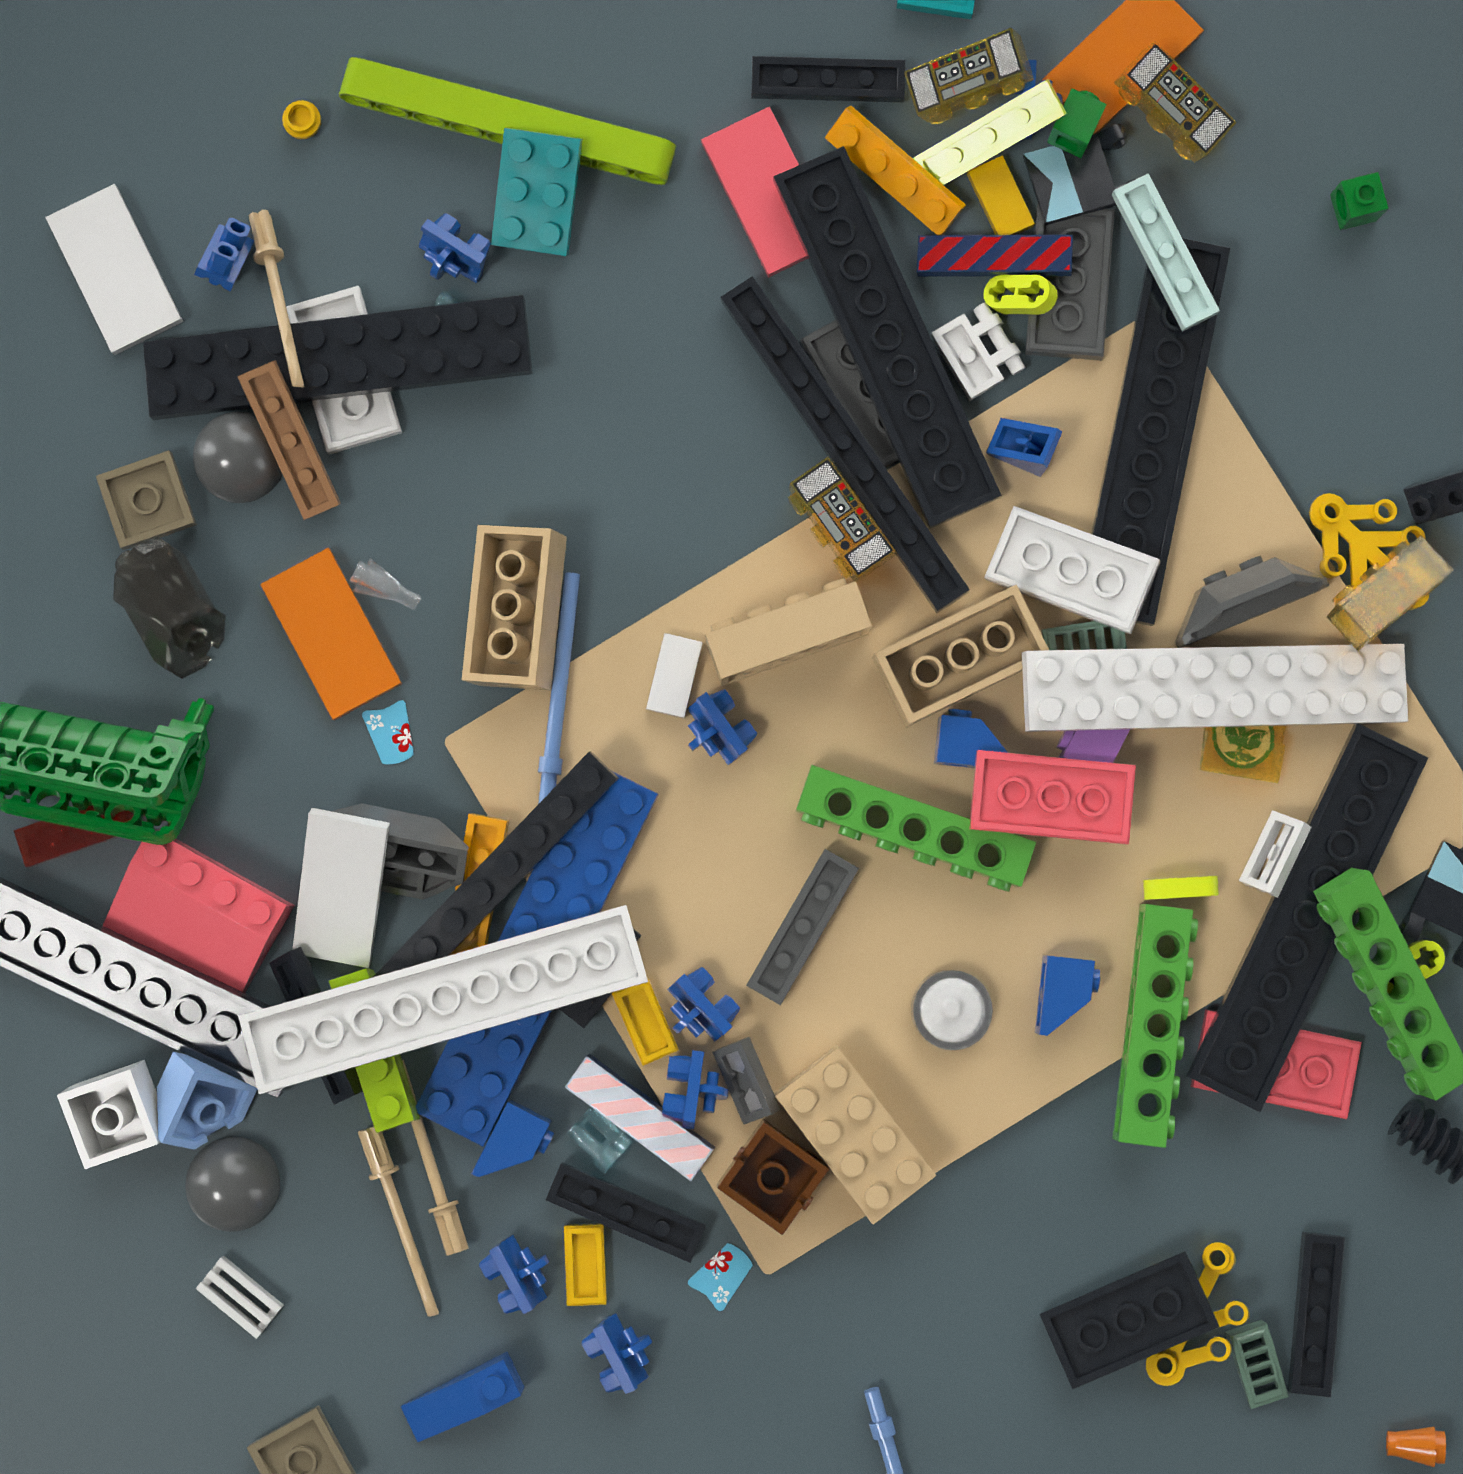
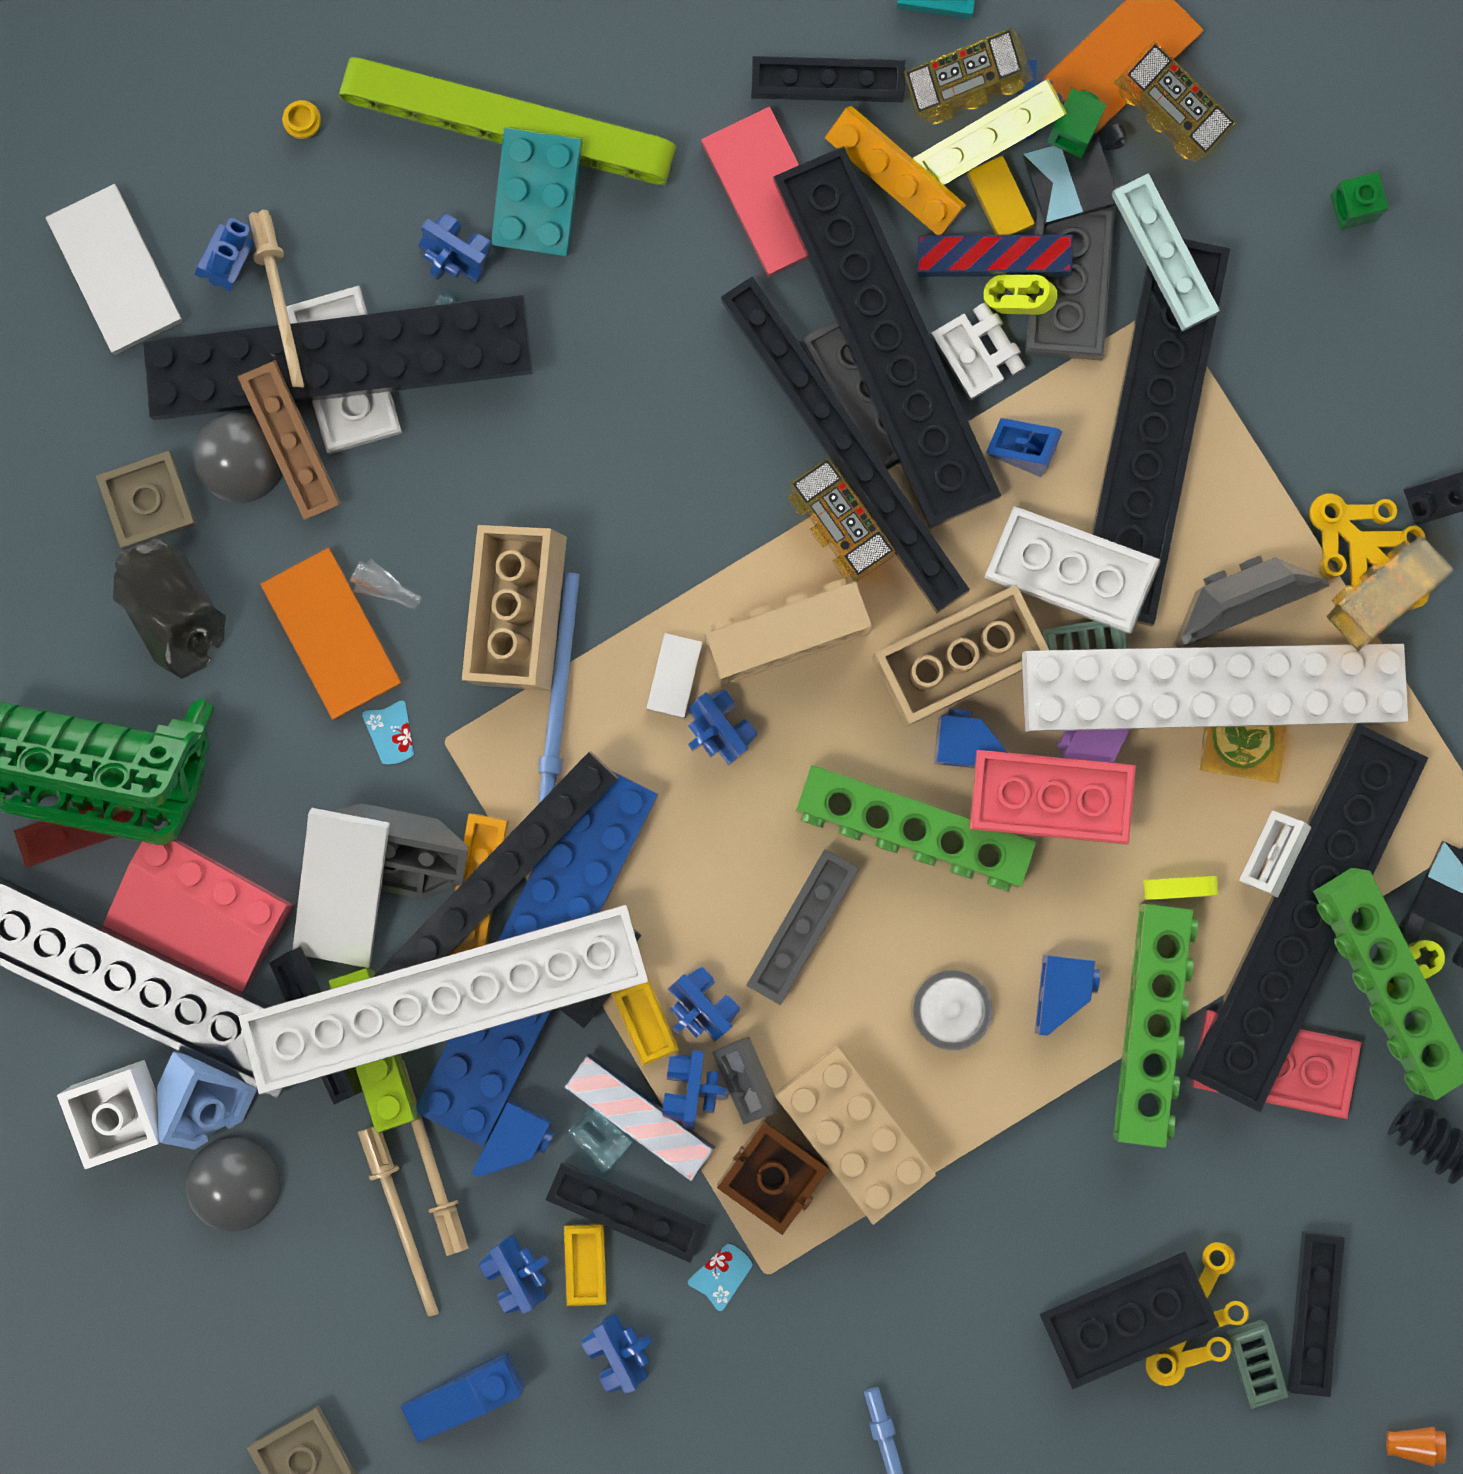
(230, 1309): white tile -> none

